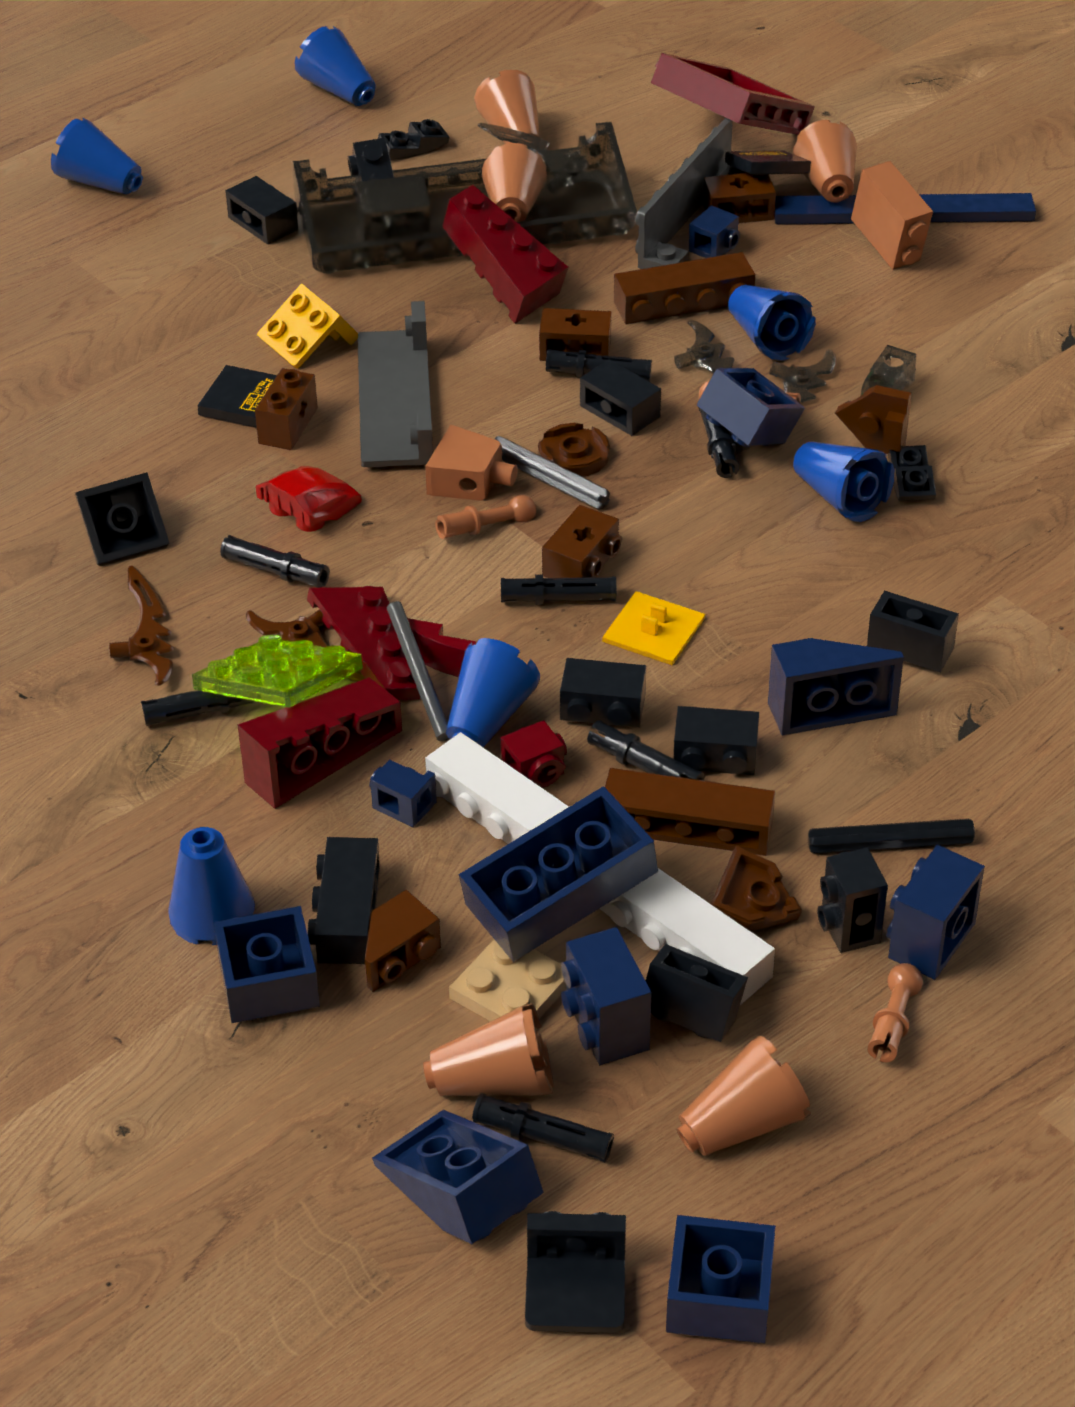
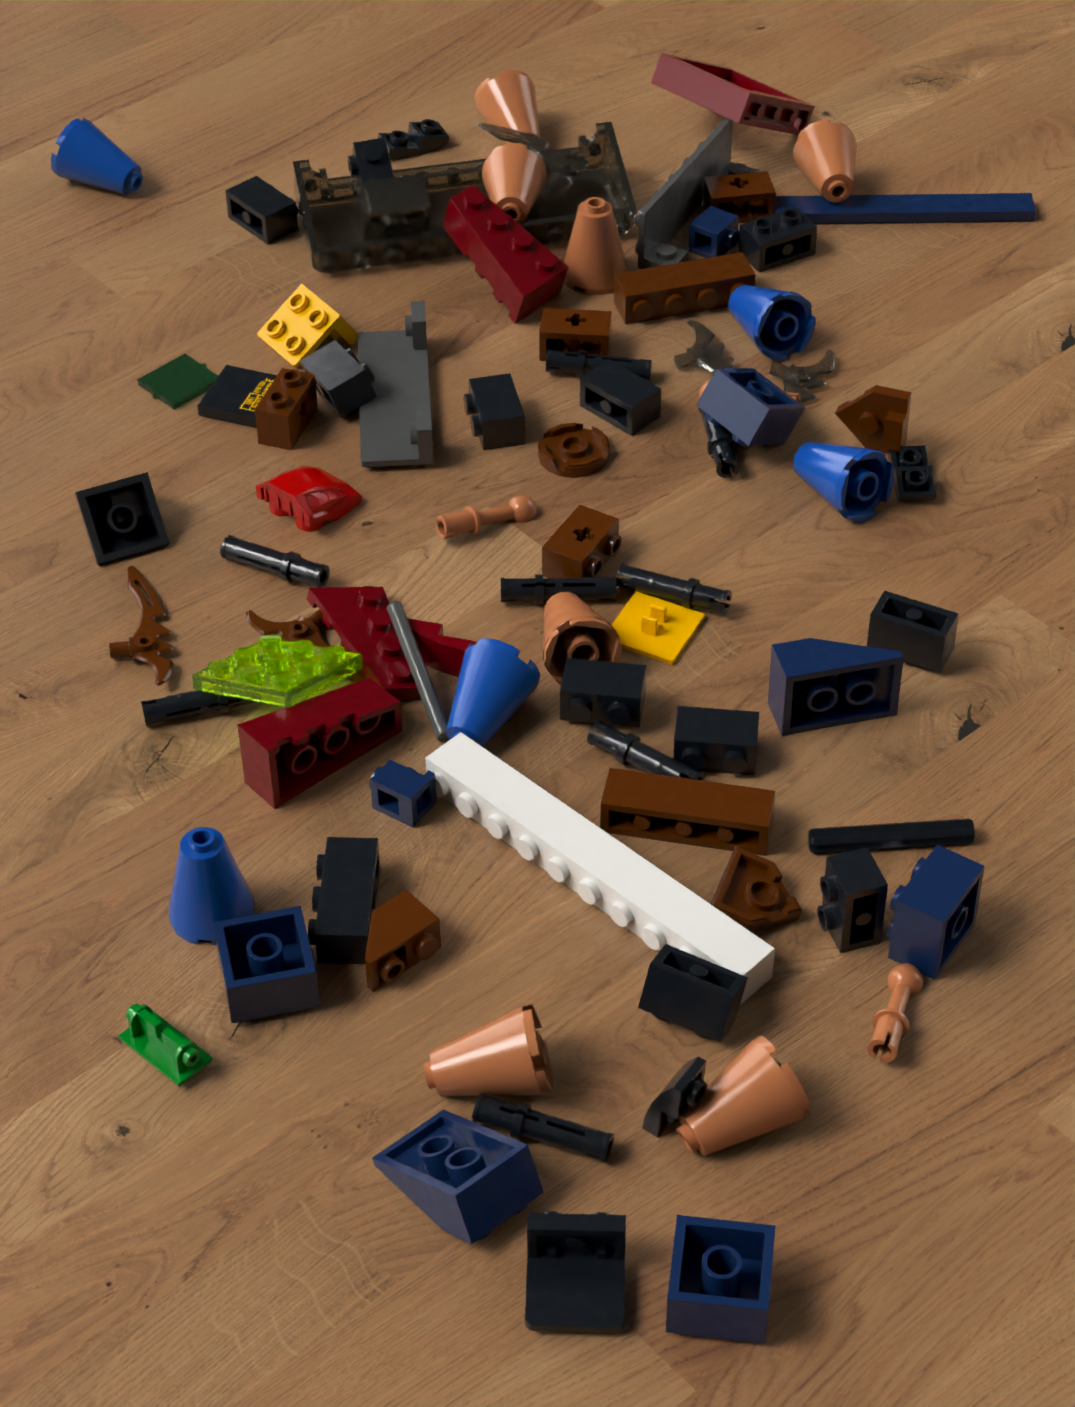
(163, 1045): none -> green hinge
(178, 381): none -> clear green piece
(335, 66): blue cone -> none
(340, 378): none -> black brick
(467, 466): nougat torso -> none
(495, 411): none -> black brick
(498, 985): tan plate -> none
(535, 753): dark red brick -> none
(554, 474): axle -> none
(558, 873): dark blue brick -> none
(576, 632): none -> nougat cone
(594, 249): none -> nougat cone
(606, 996): dark blue brick -> none
(682, 1091): none -> black slope
(688, 592): none -> black pin
(767, 162): black tile -> none
(777, 239): none -> black brick
(891, 215): nougat brick -> none
(892, 377): clear smoke leg -> none

